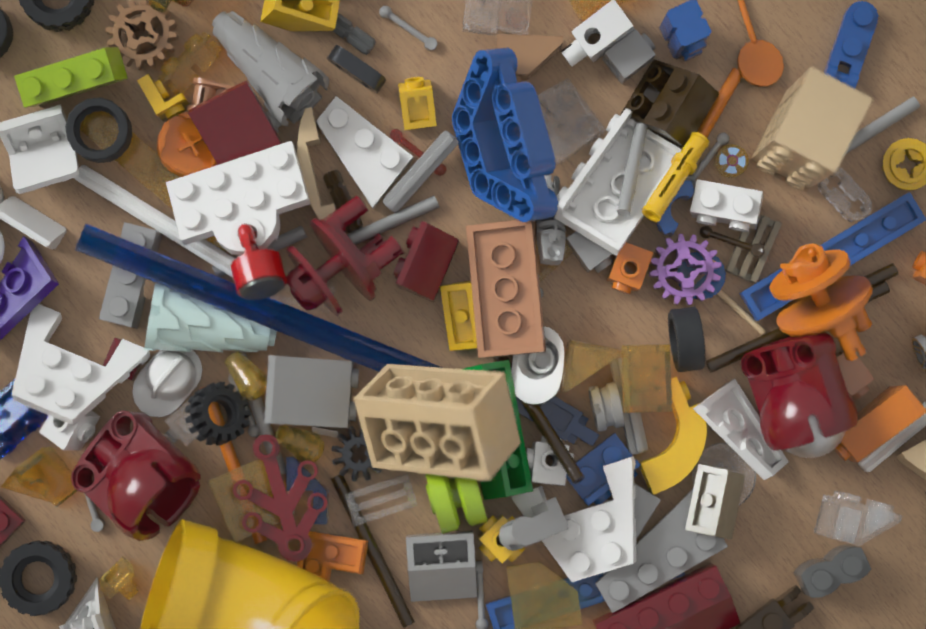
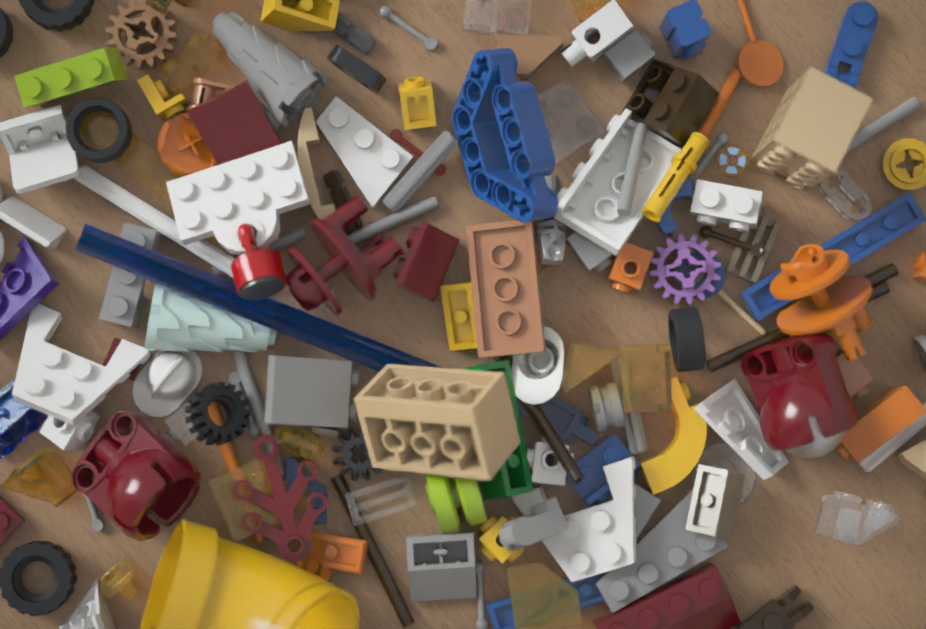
(247, 376): clear yellow cone -> none
(824, 575): dark grey brick -> none

